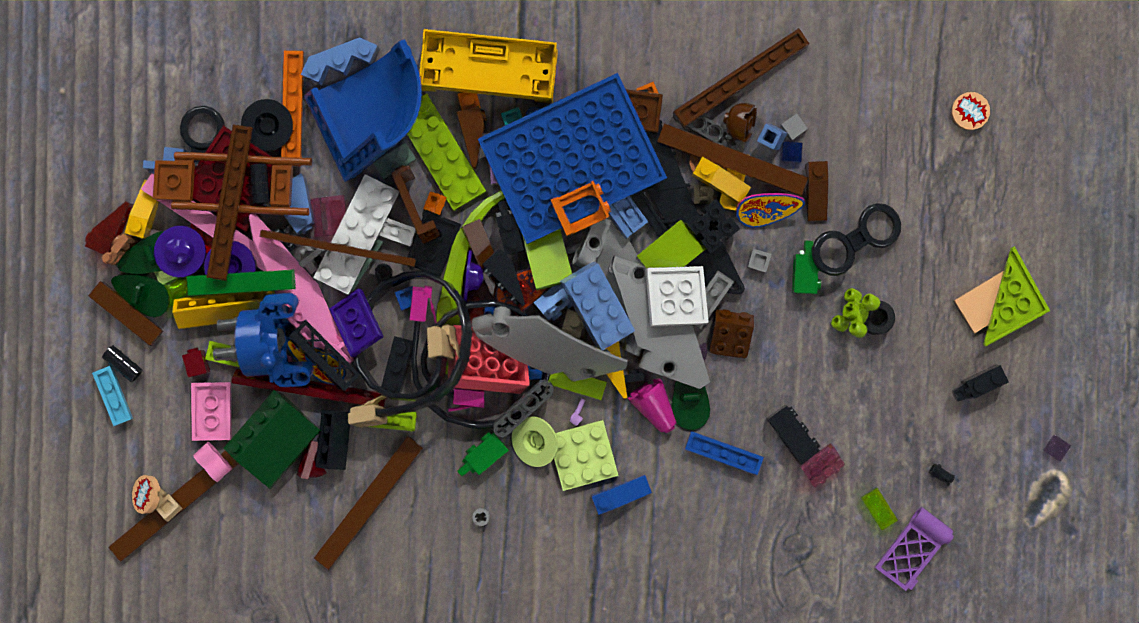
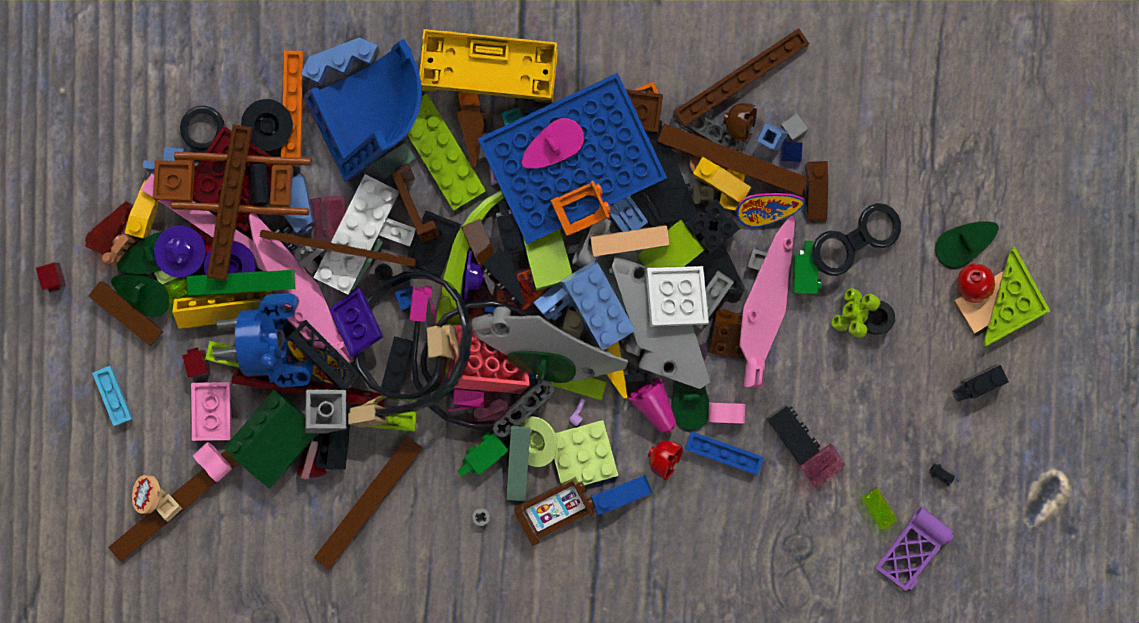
(51, 277): none -> dark red brick
(122, 363): black axle -> none
(325, 411): none -> light grey slope
(434, 203): orange plate -> none
(496, 406): none -> clear pink plate
(518, 463): none -> sand green tile
(544, 365): none -> dark green shield
(554, 144): none -> dark pink shield
(554, 509): none -> panel
(629, 240): none -> light nougat tile
(664, 458): none -> red cylinder
(727, 412): none -> bright pink axle
(766, 305): none -> bright pink wing
(964, 242): none -> dark green shield
(970, 111): tile -> none
(975, 283): none -> red cylinder
(1057, 448): clear purple tile -> none

